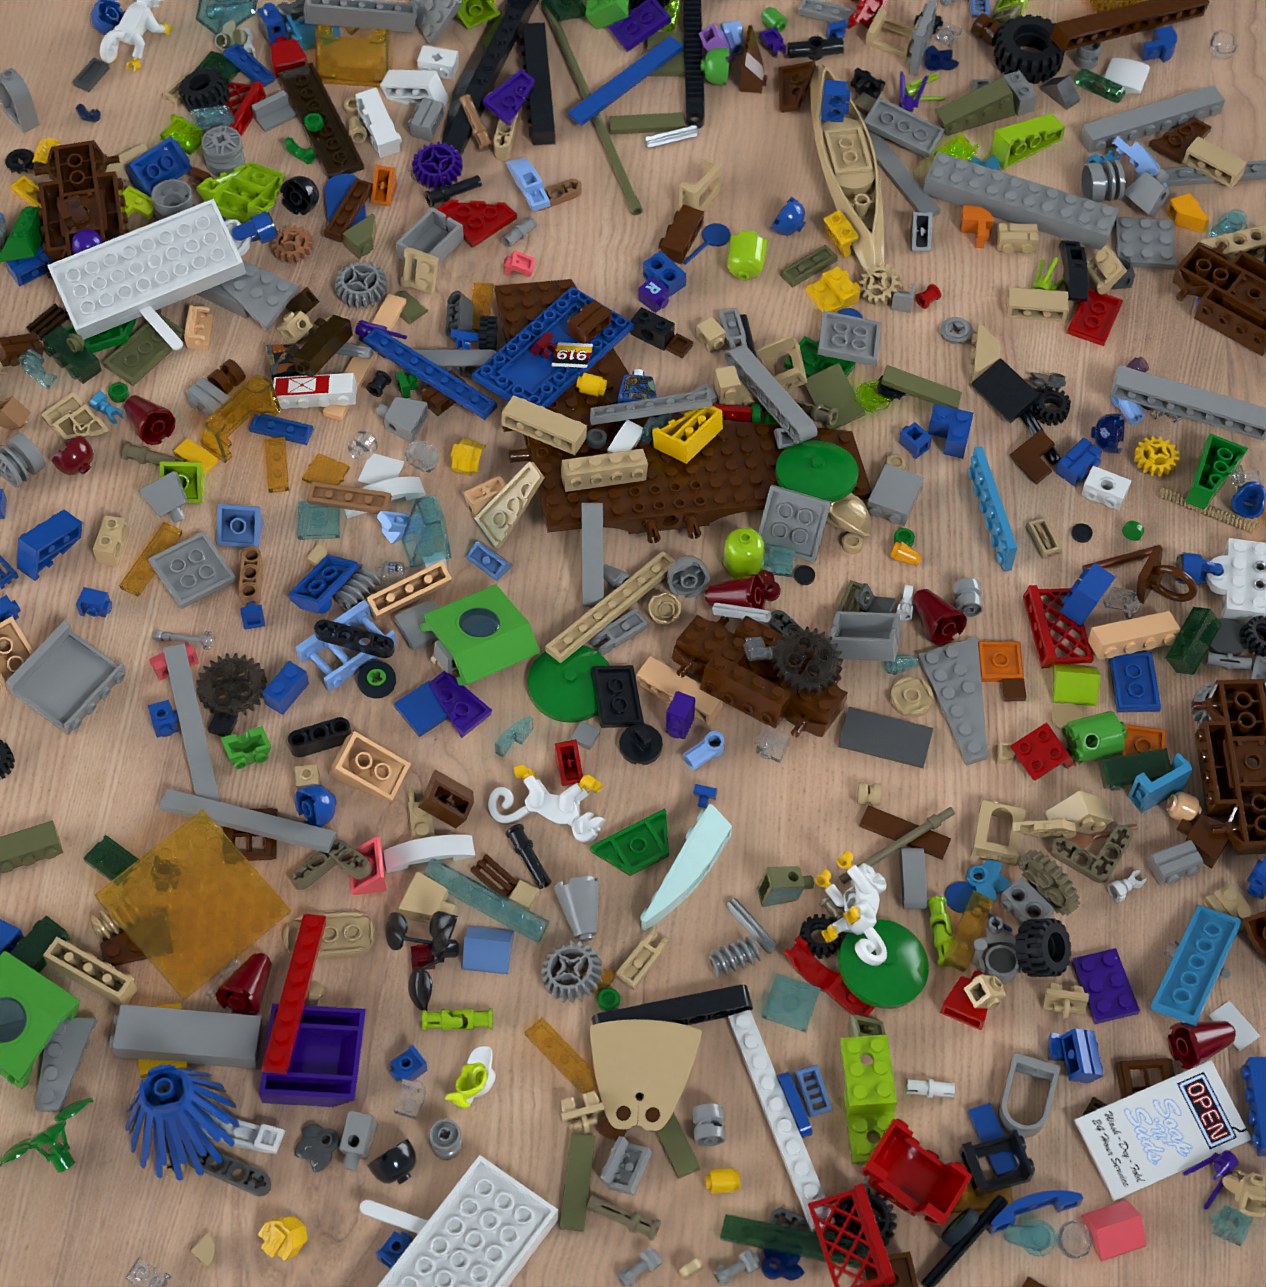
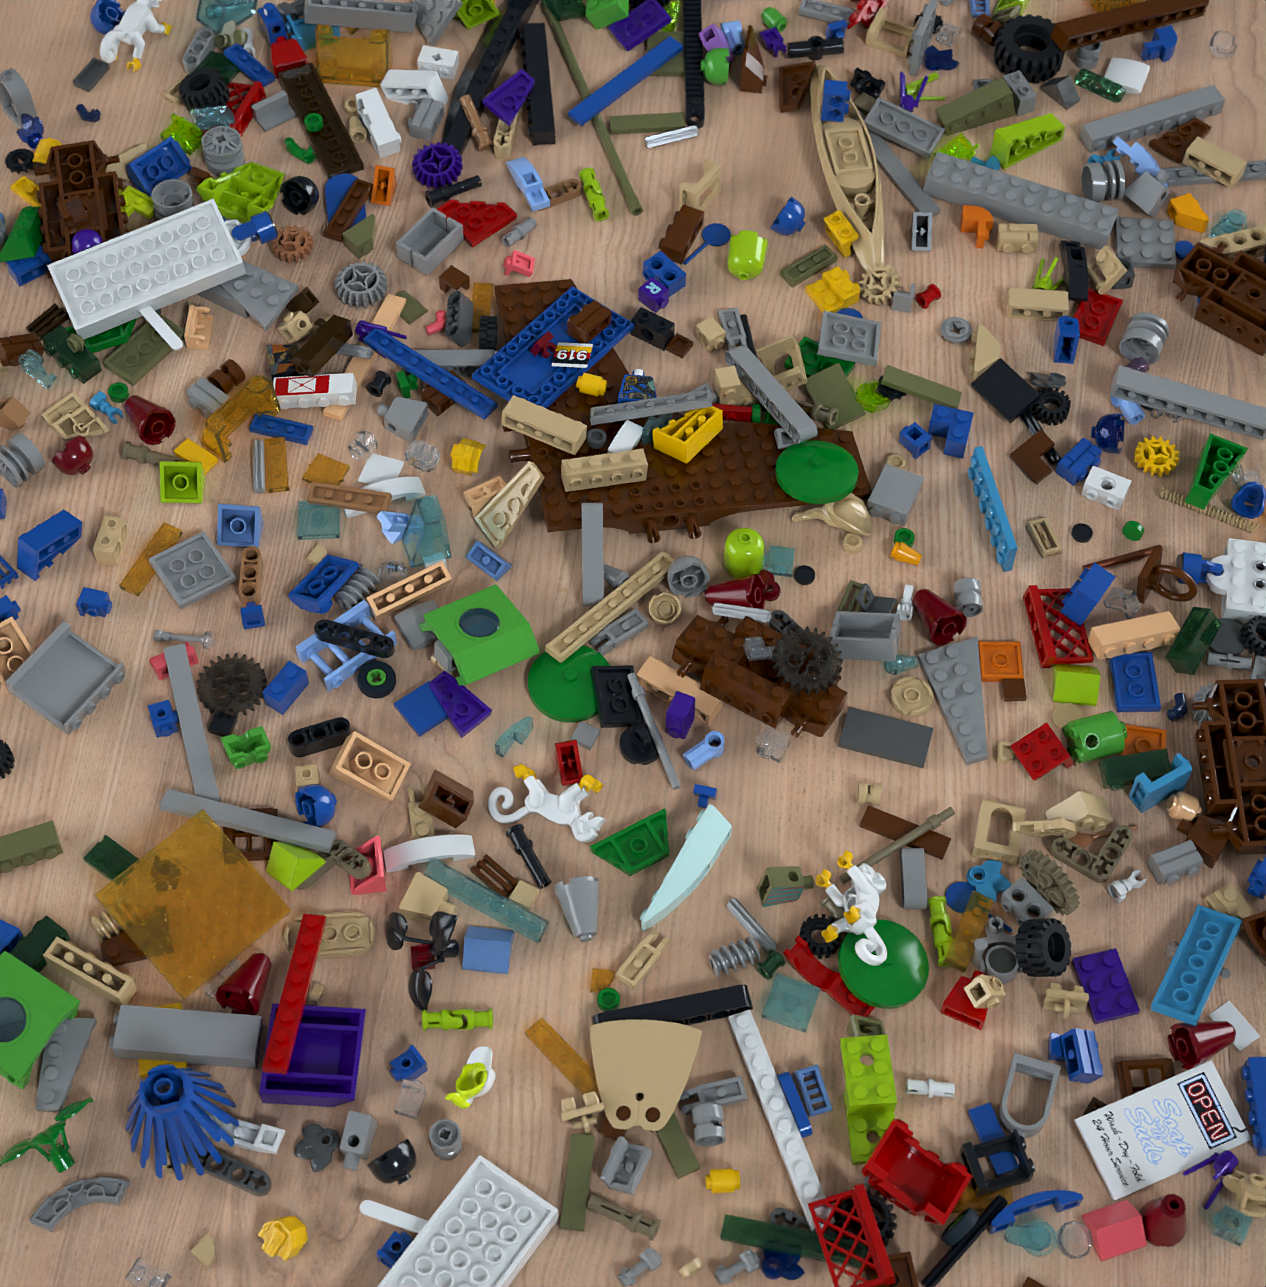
(31, 131): none -> clear blue plate
(76, 1195): none -> light grey tile
(166, 496): light grey torso -> none
(198, 49): none -> light grey beam
(258, 466): none -> light grey axle
(292, 864): none -> lime slope
(425, 270): tan plate -> none
(439, 325): none -> coral arm
(453, 279): none -> reddish brown panel
(464, 338): blue tile -> none
(582, 958): light grey gear -> none
(594, 194): none -> lime piece
(639, 694): none -> light grey bar
(720, 1092): none -> light grey hinge
(770, 964): none -> clear green bush
(794, 521): light grey plate -> none
(1068, 331): none -> blue torso
(1144, 337): none -> light grey wheel
(1164, 1220): none -> dark red cone
(1179, 709): none -> dark blue arm
(1182, 249): none -> blue tile

